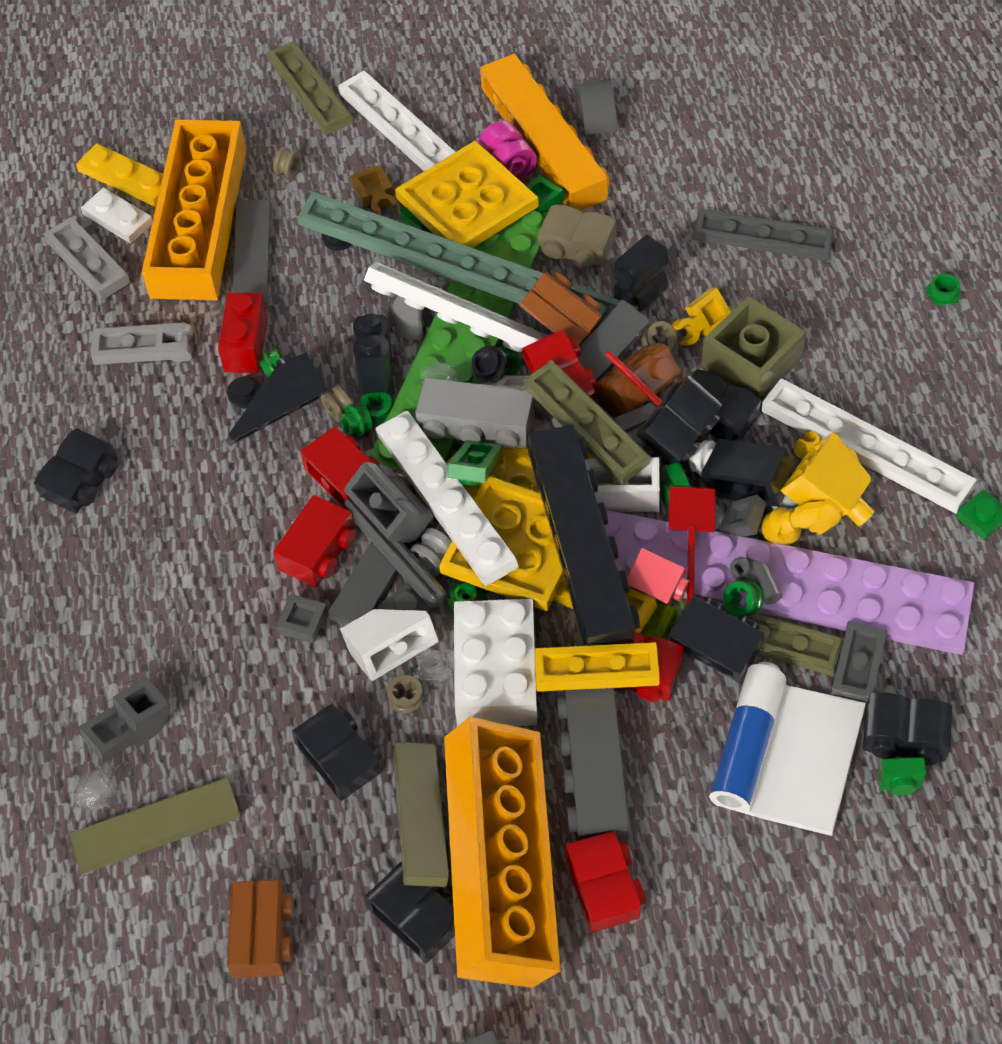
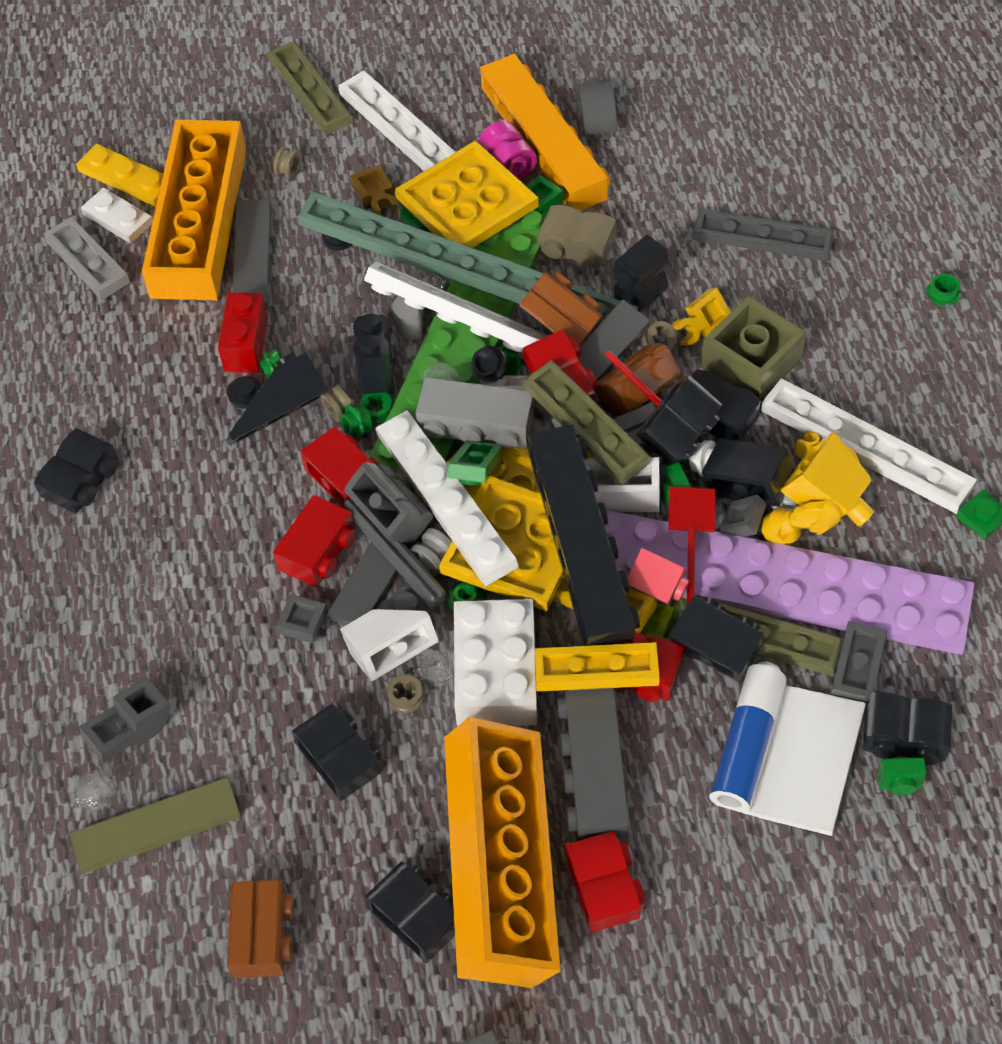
(142, 343): light grey plate -> none
(420, 815): olive tile -> none
(733, 597): green bush -> none
(752, 570): dark grey arm -> none

